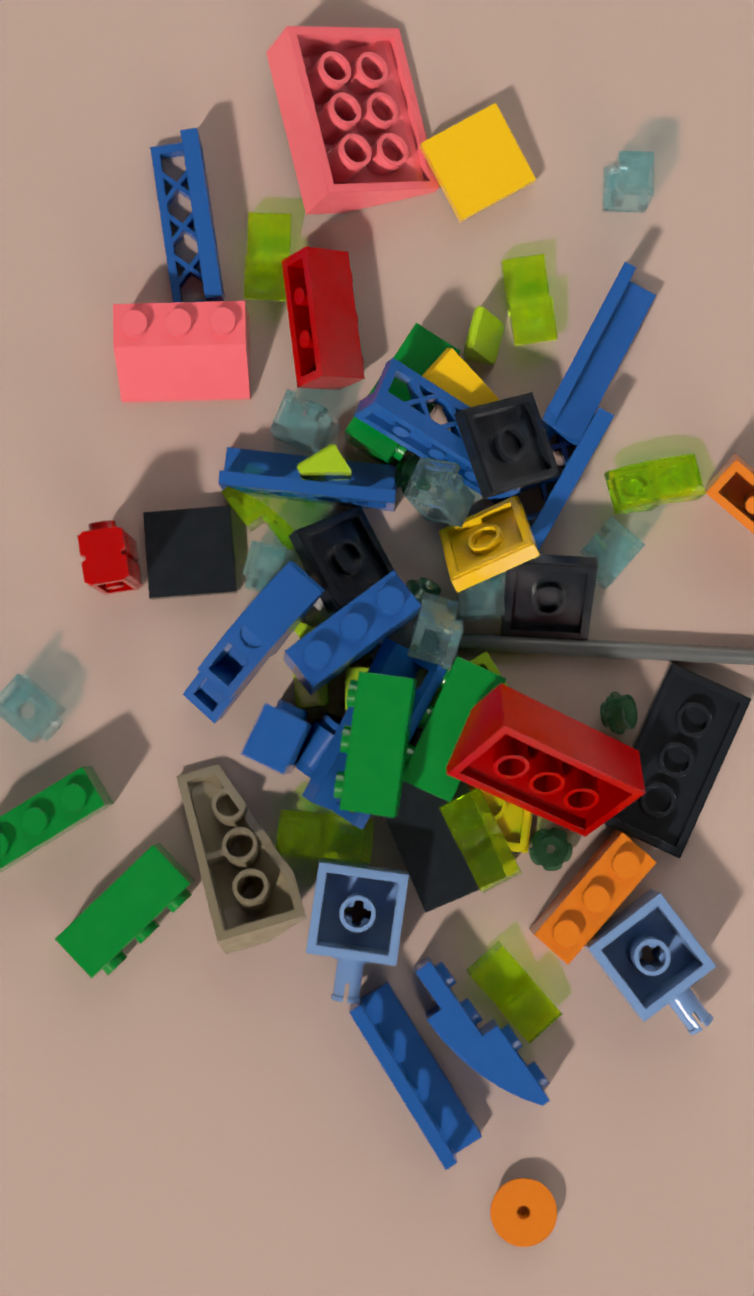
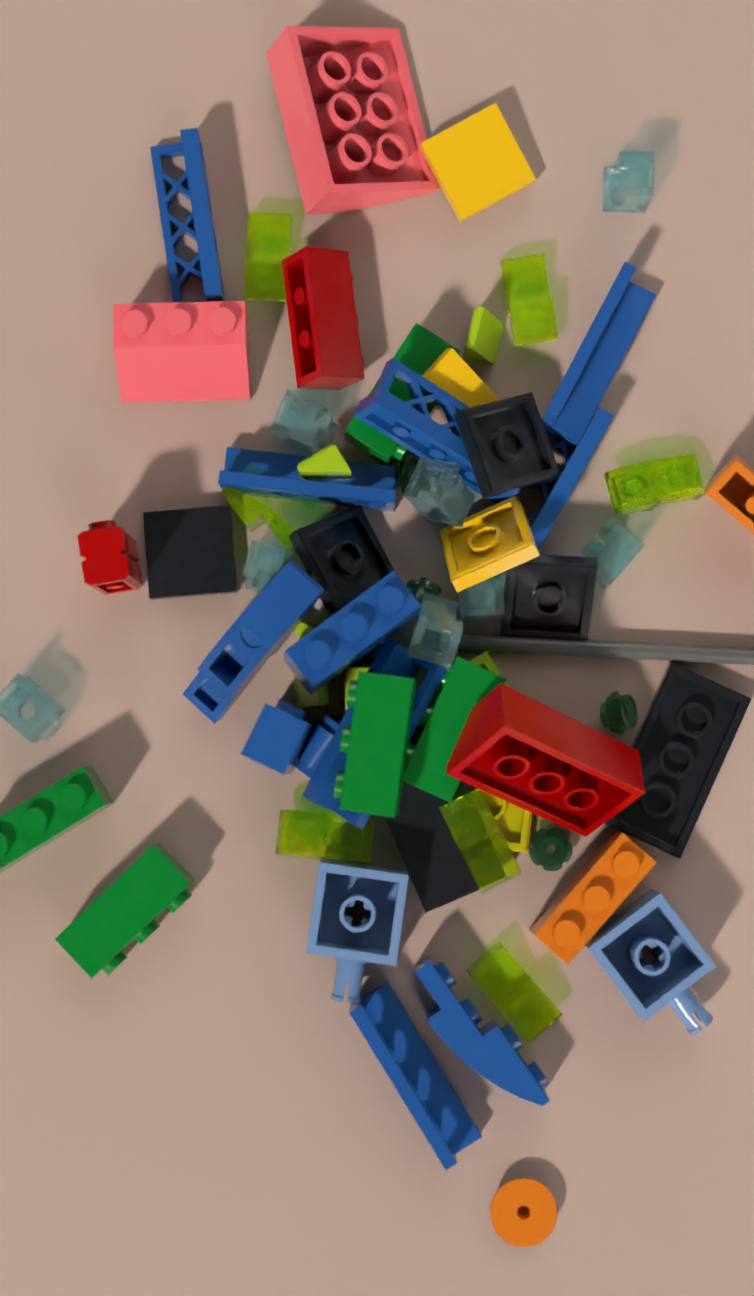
(242, 872): dark tan wedge -> none

